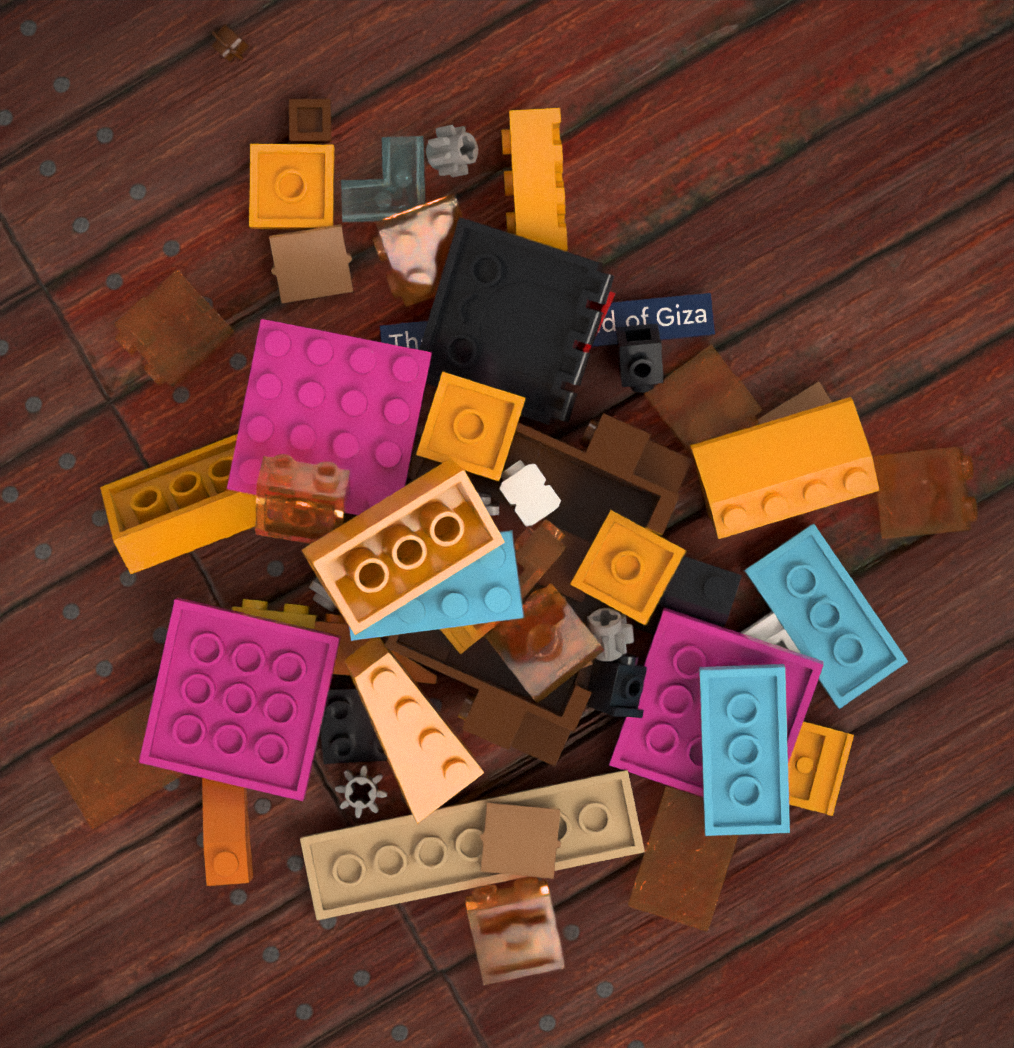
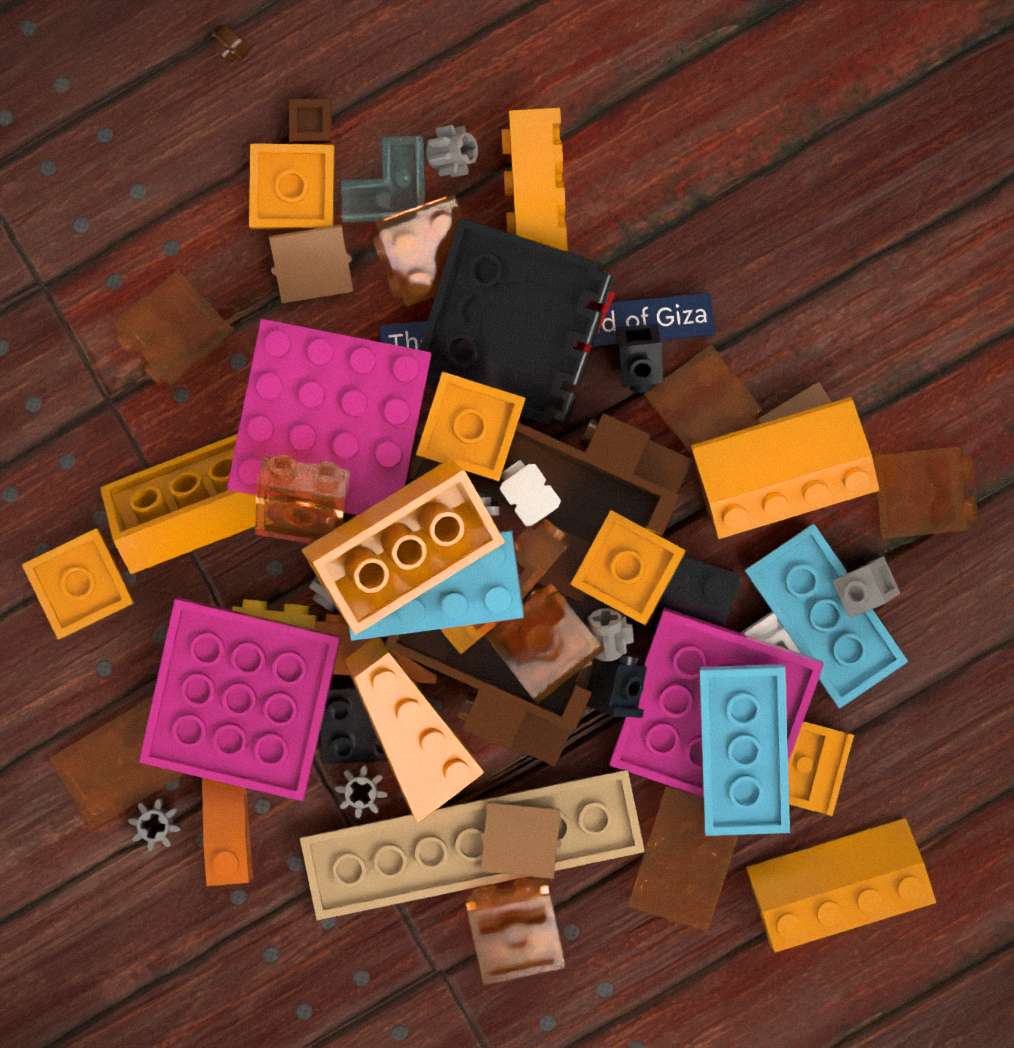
(78, 583): none -> light orange plate
(145, 831): none -> light grey gear
(840, 885): none -> light orange slope
(866, 587): none -> light grey bracket

